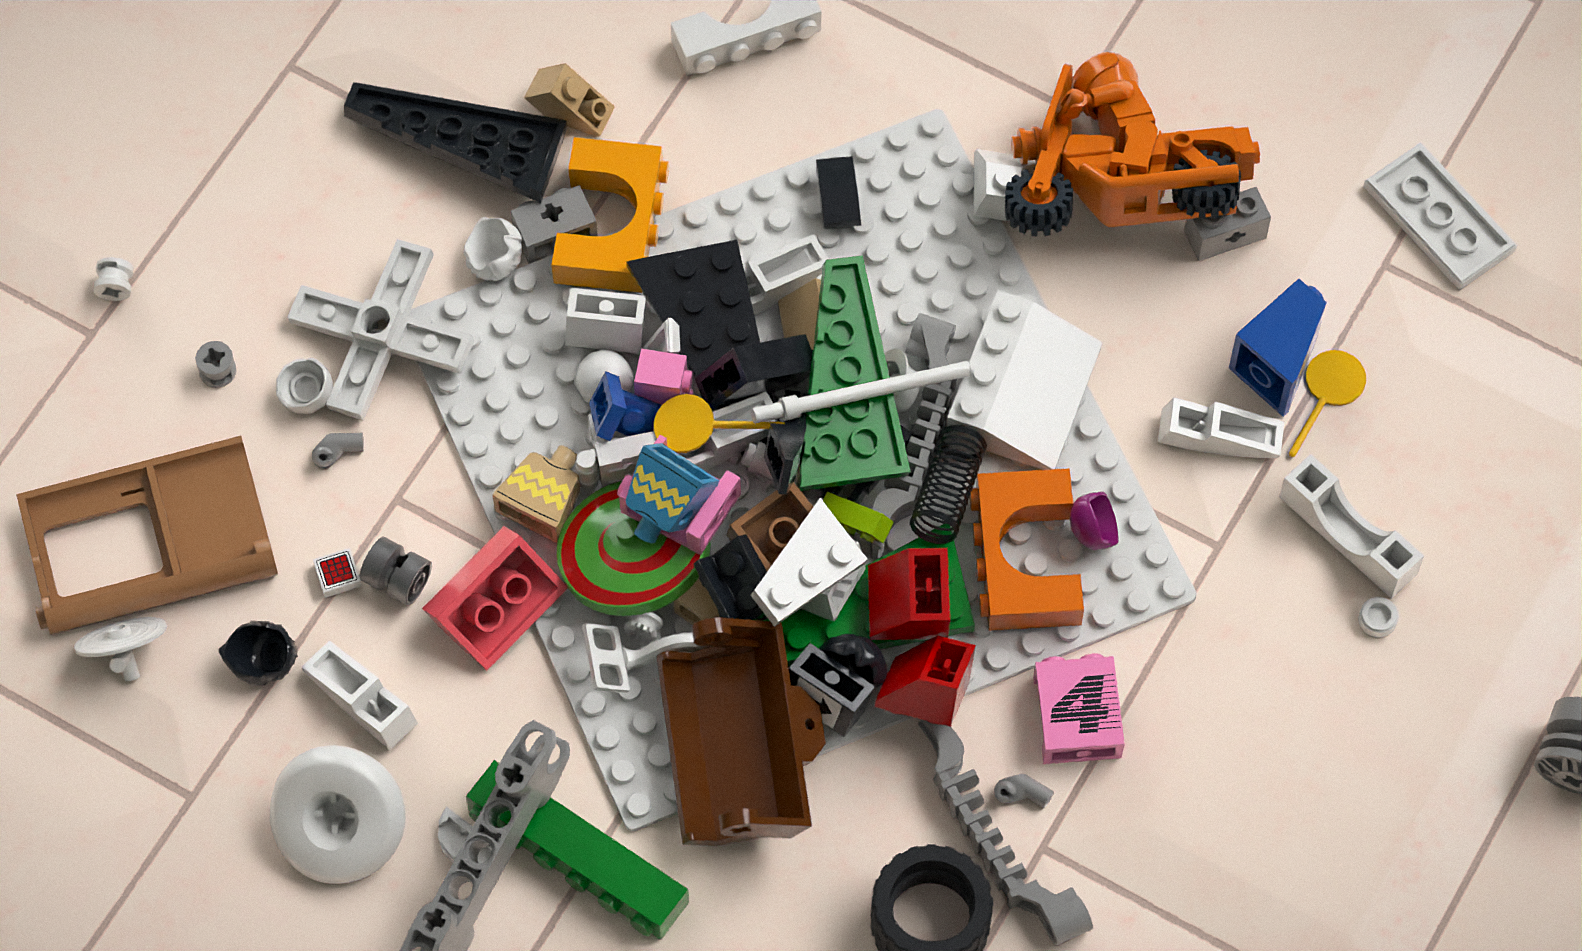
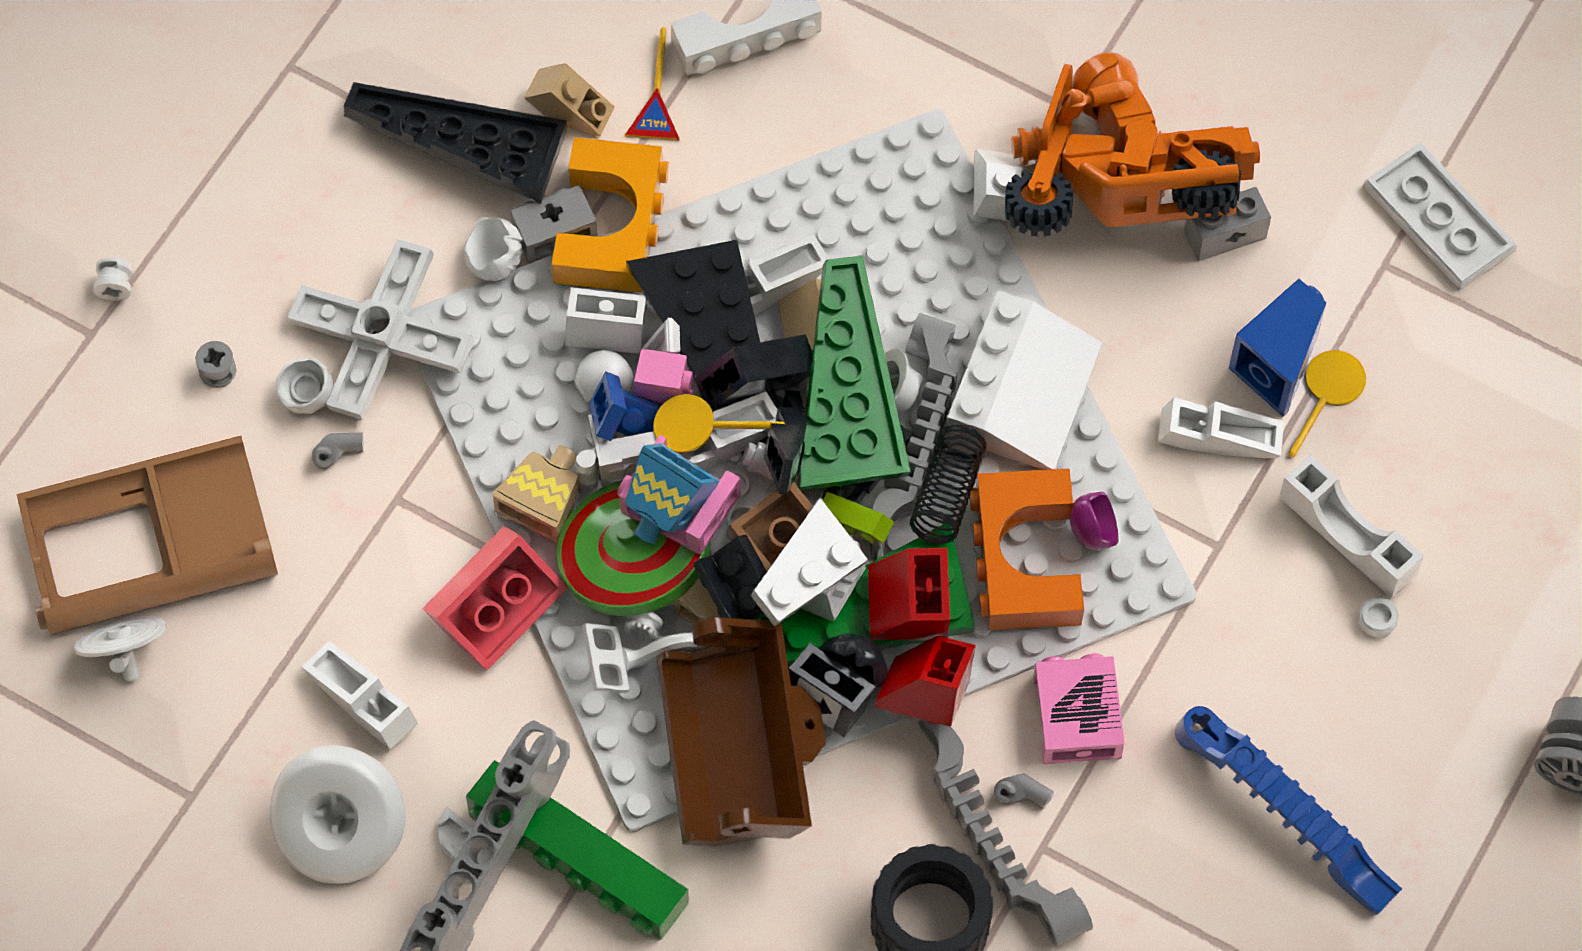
(259, 652): black hair -> none
(337, 572): tile -> none
(392, 569): flat silver wheel -> none
(654, 118): none -> piece
(792, 406): white bar -> none
(838, 192): black slope -> none
(1349, 863): none -> blue piece

